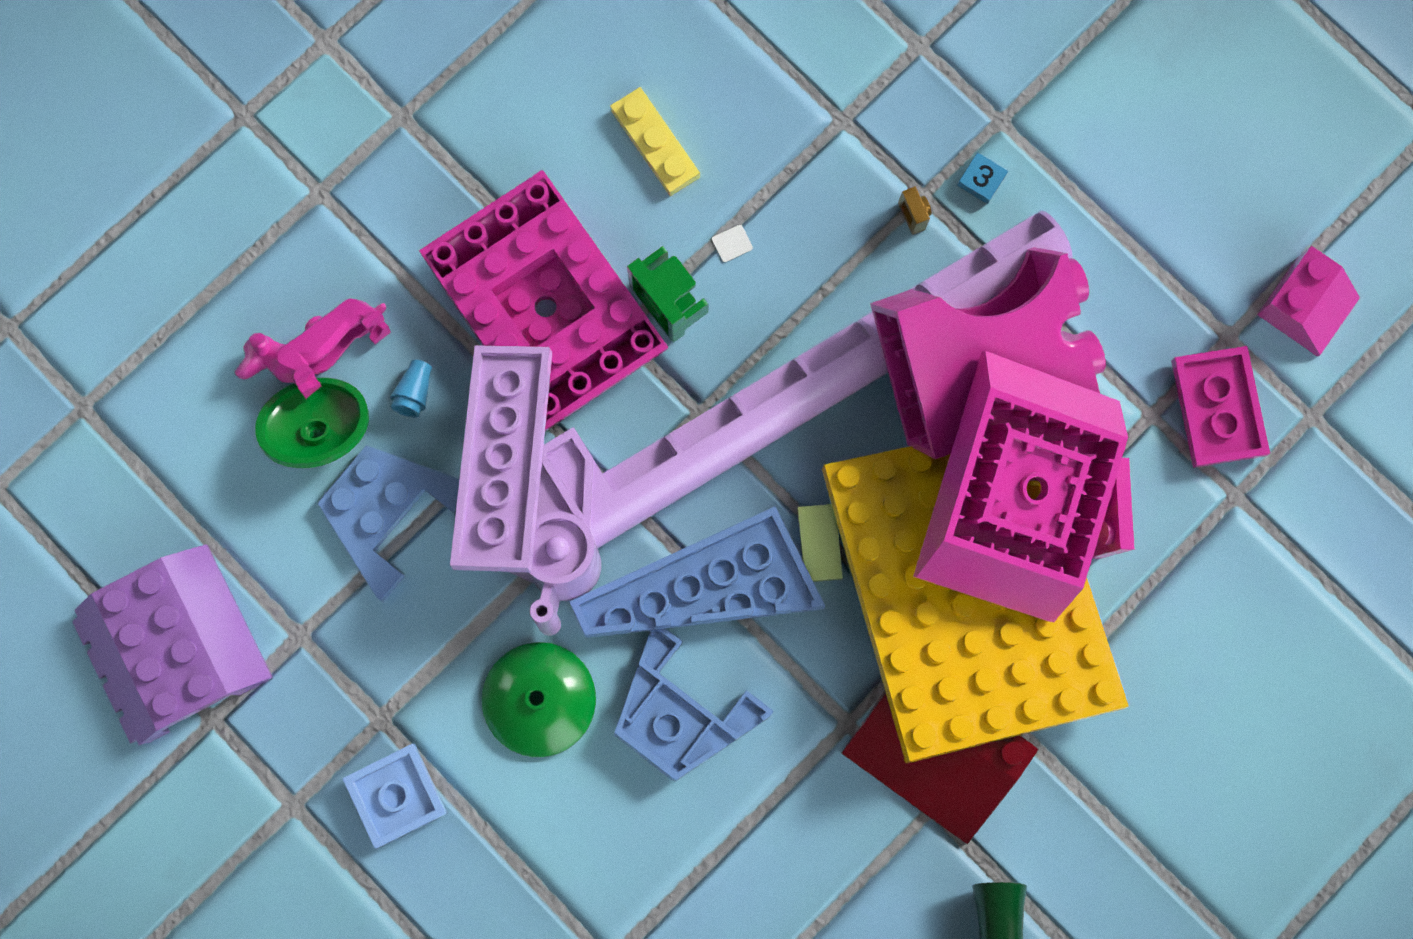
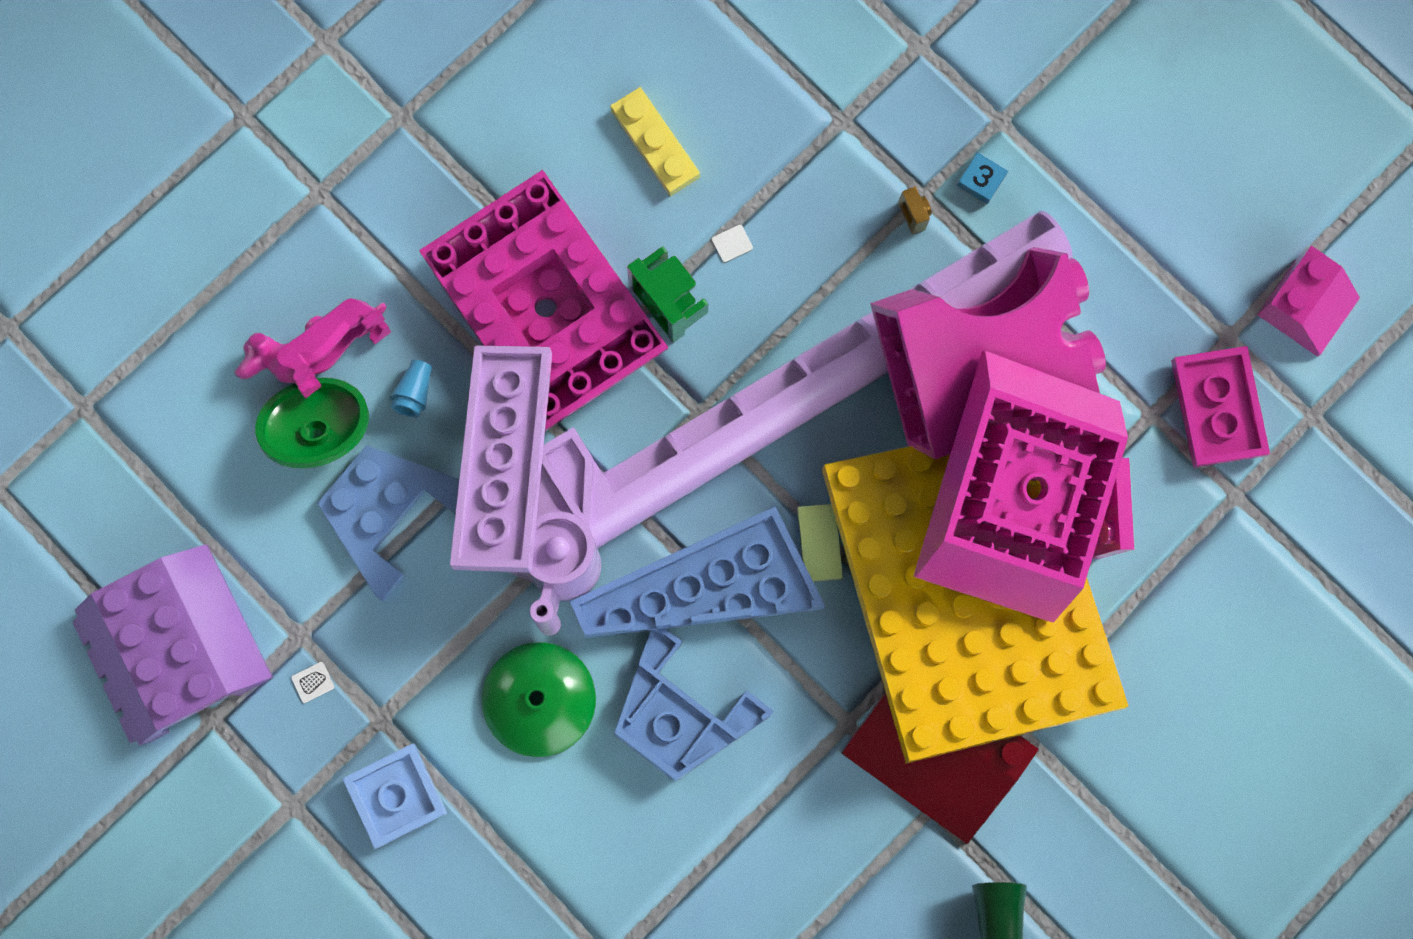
(312, 682): none -> white sticker

